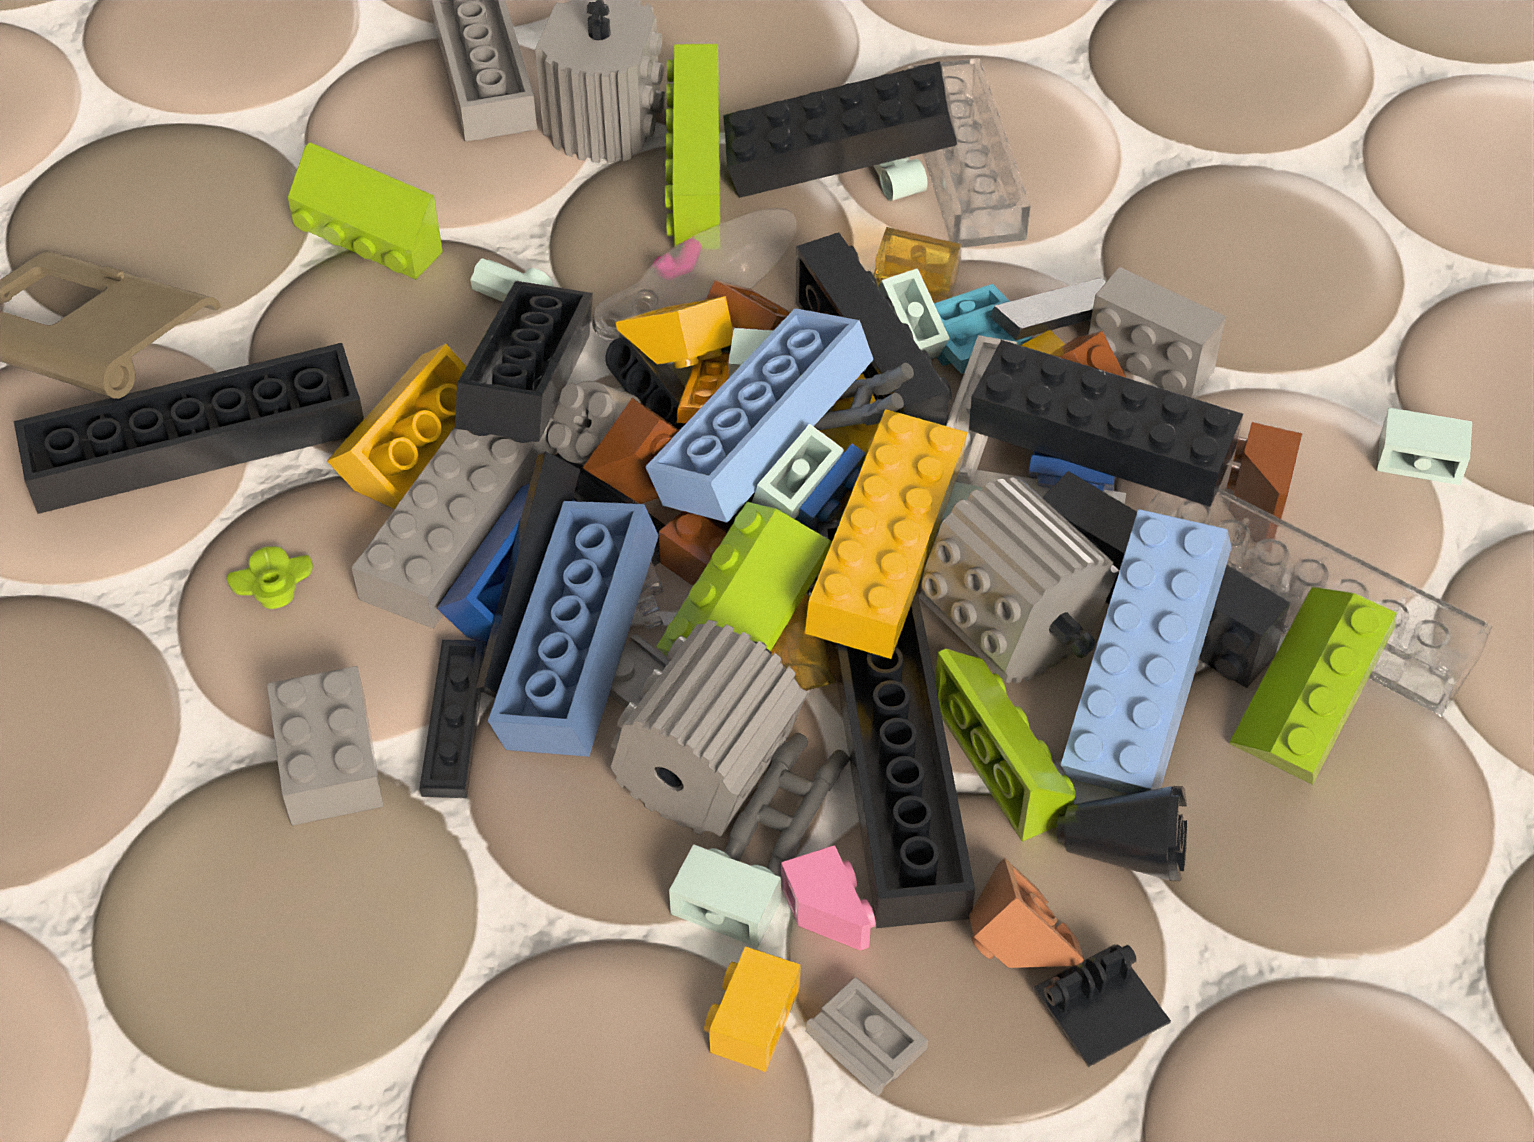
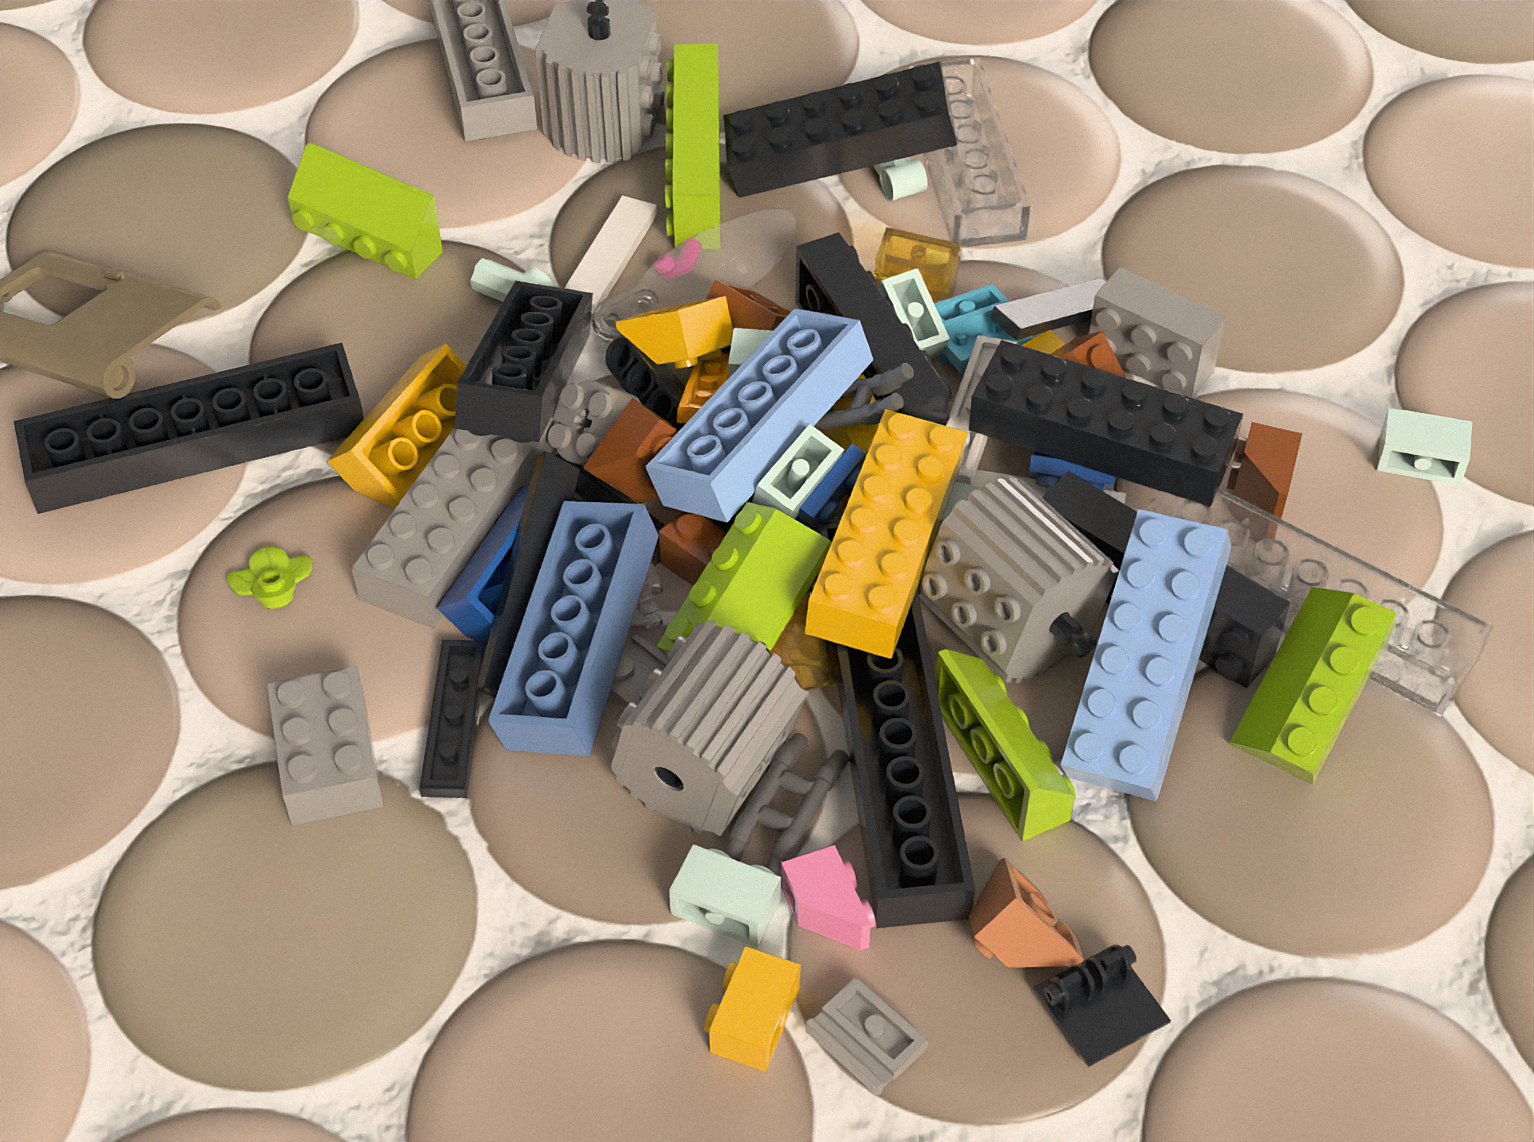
(613, 248): none -> white tile
(1130, 831): black cone -> none

